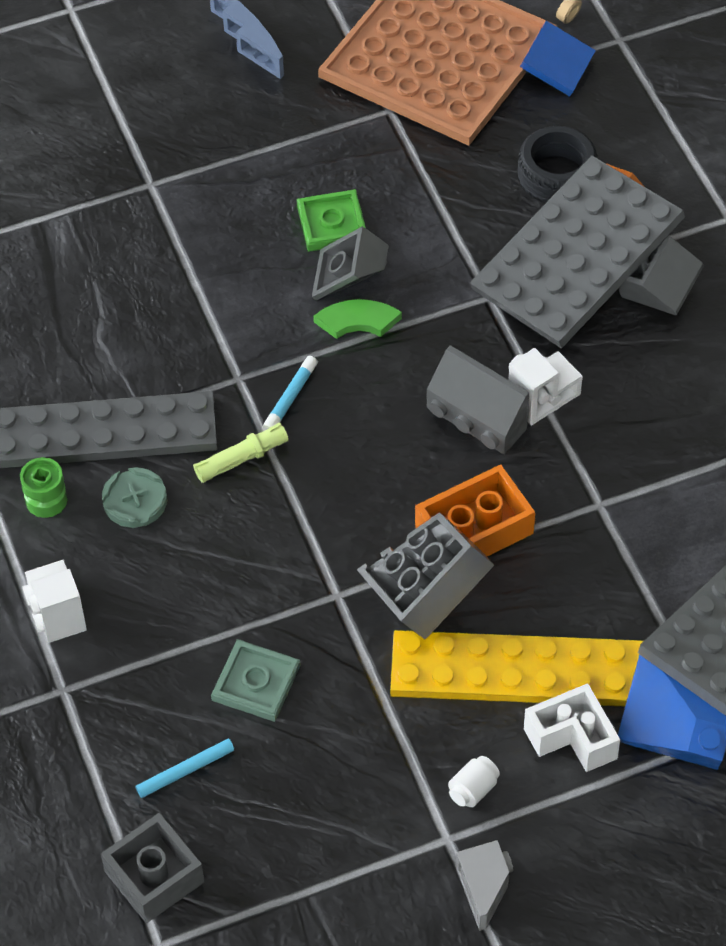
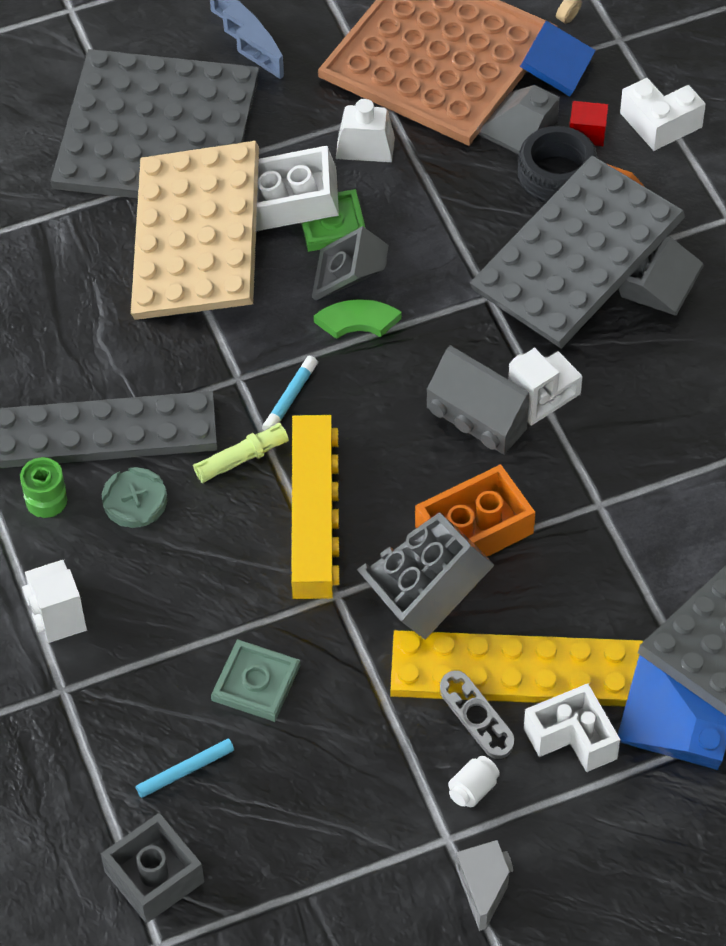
(147, 108): none -> dark grey plate
(195, 231): none -> tan plate
(296, 188): none -> white brick
(312, 507): none -> yellow brick
(365, 133): none -> white torso
(467, 689): none -> light grey beam
(520, 116): none -> dark grey slope
(590, 120): none -> red panel
(661, 117): none -> white brick

